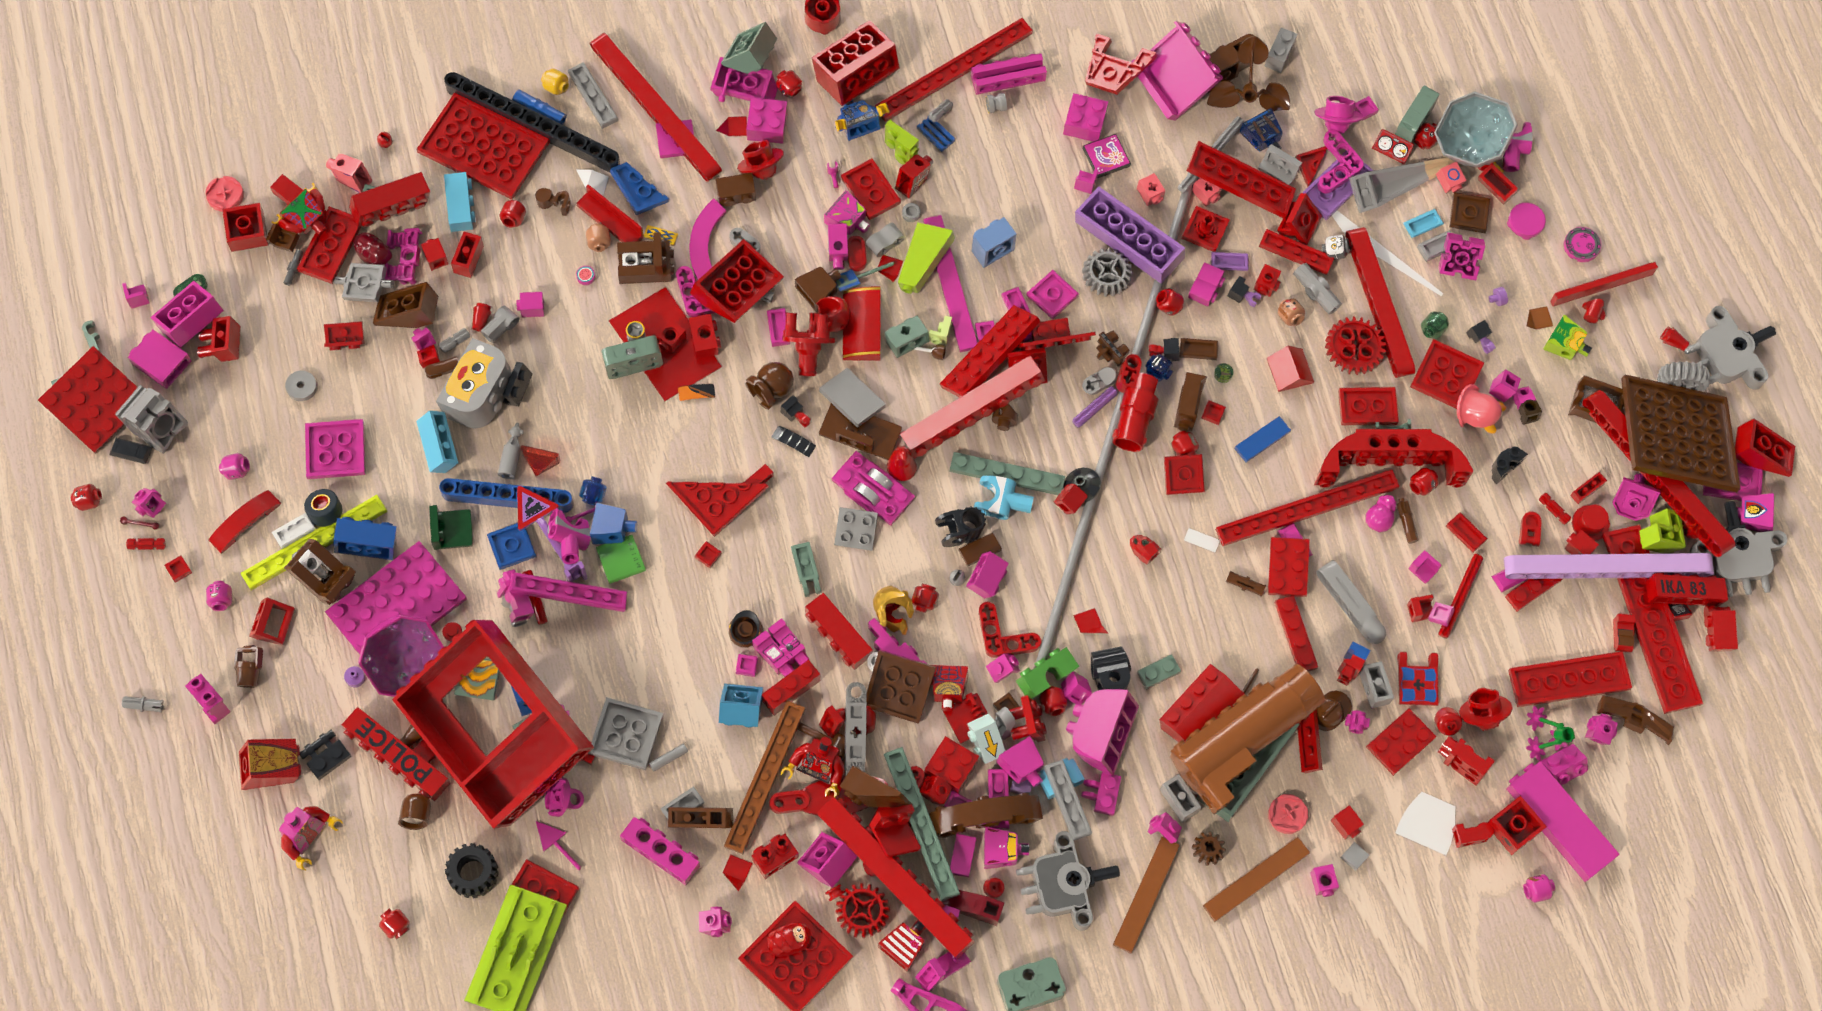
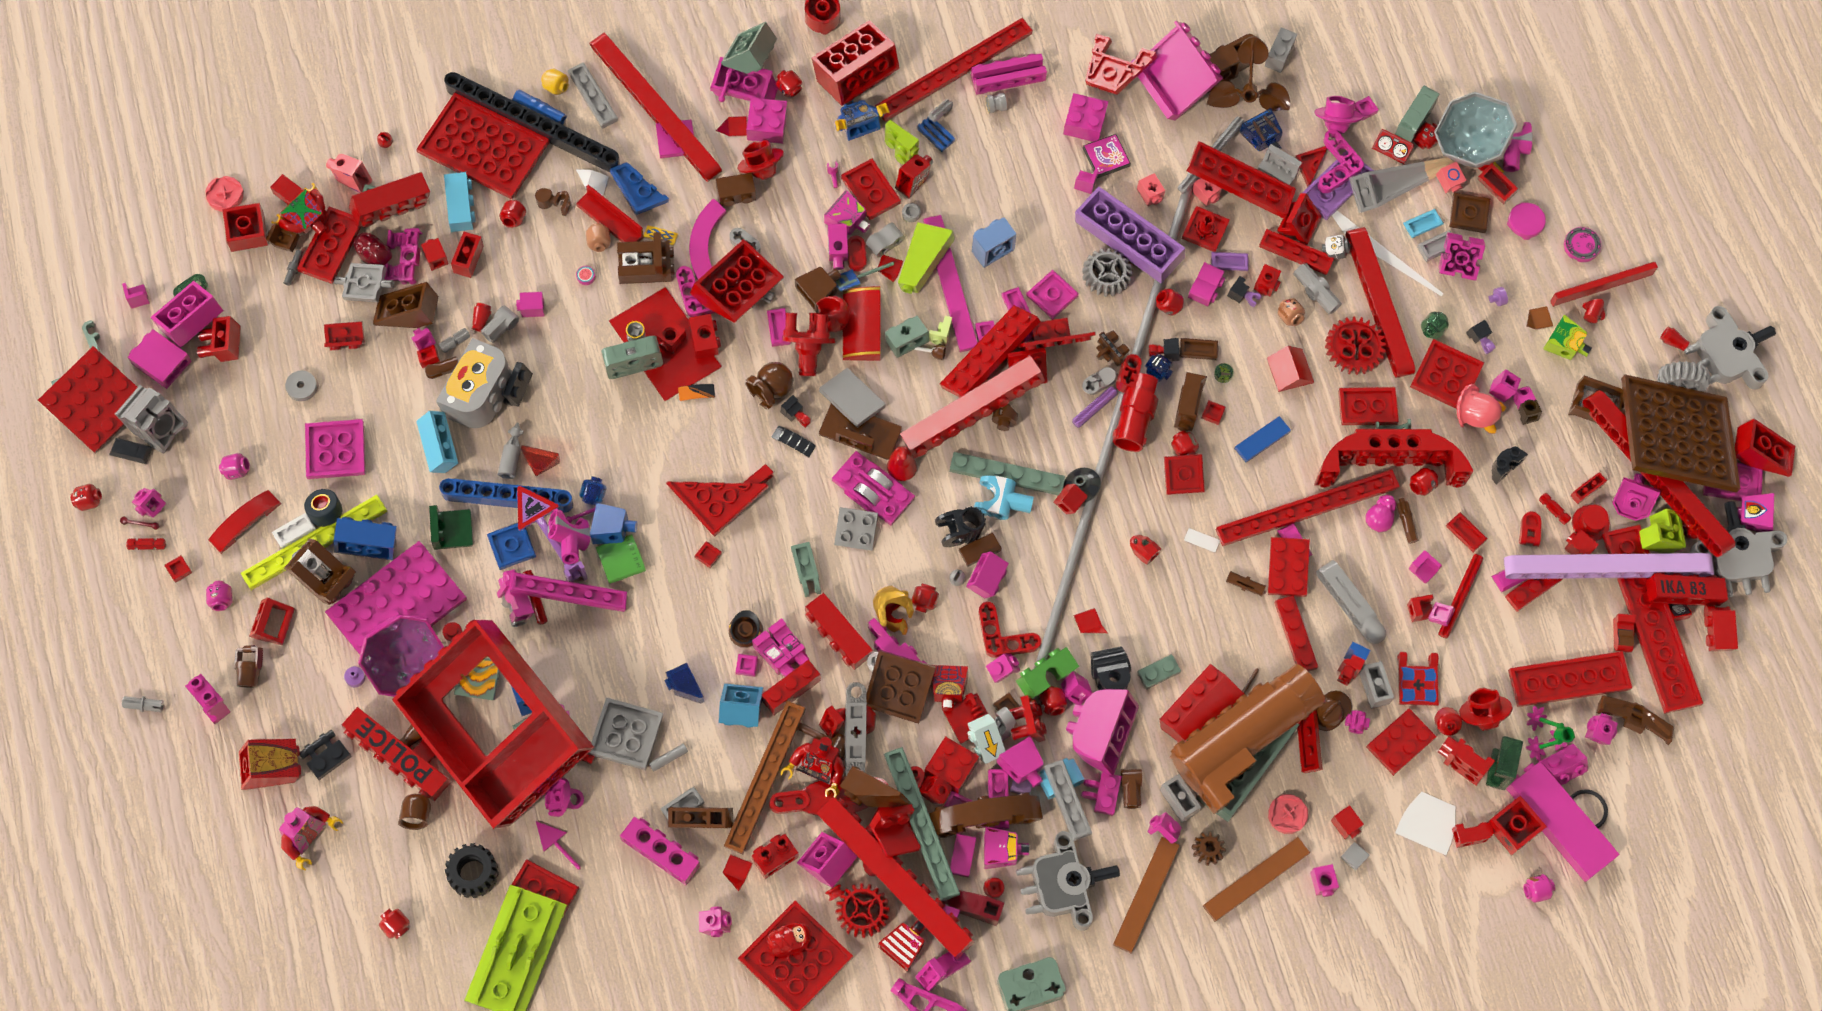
(683, 683): none -> clear blue slope
(1131, 782): none -> reddish brown piece
(1506, 763): none -> clear green panel
(1600, 798): none -> black tyre

